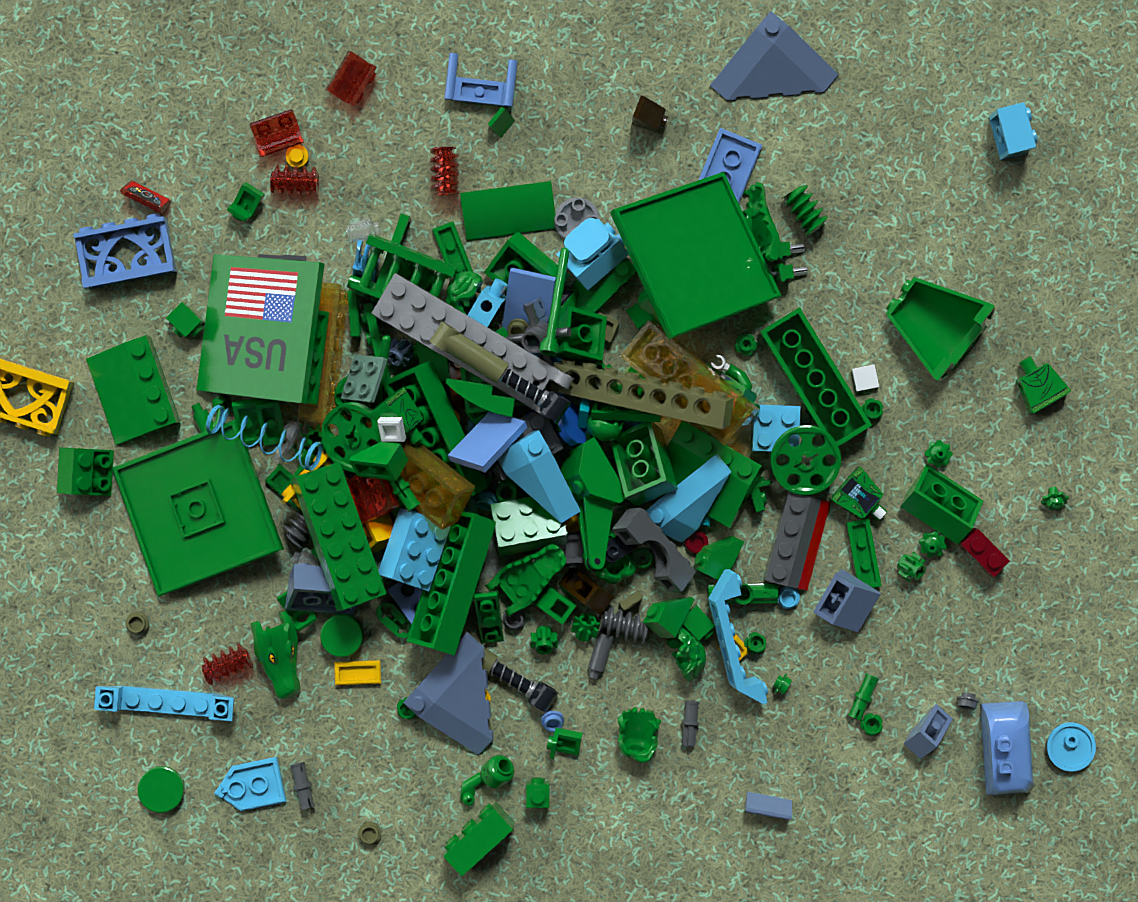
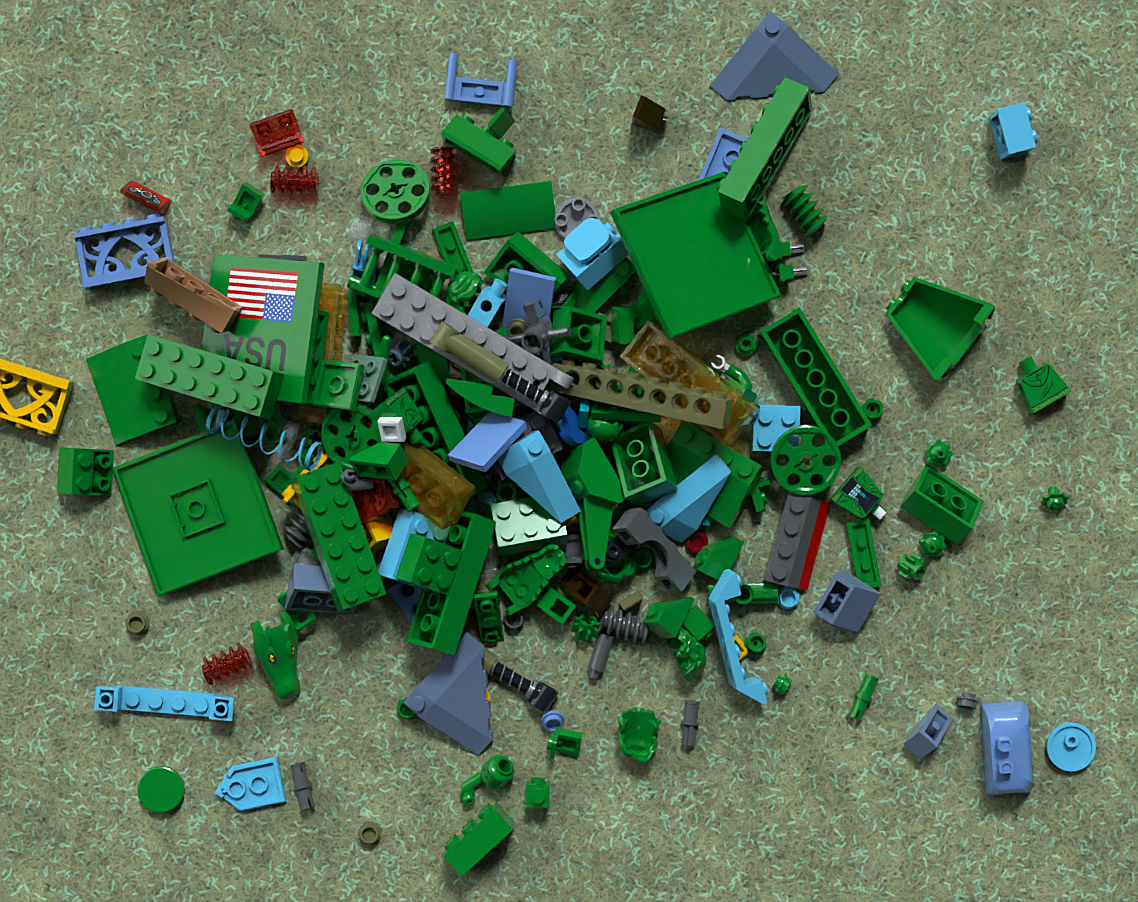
(185, 321): green brick -> none
(191, 294): none -> medium nougat wedge
(209, 376): none -> green brick
(338, 385): none -> green tile
(342, 635): green head -> none
(351, 79): clear red bracket -> none
(352, 481): none -> dark grey arm
(357, 672): yellow tile -> none
(389, 198): none -> wedge
(389, 623): green beam -> none
(429, 564): none -> green brick
(478, 143): none -> green slope
(544, 640): green gear -> none
(549, 344): green piece -> none
(623, 324): none -> green piece
(765, 149): none -> green brick
(768, 805): sand blue slope -> none
(865, 377): white tile -> none
(871, 730): green plate -> none
(984, 552): dark red brick -> none

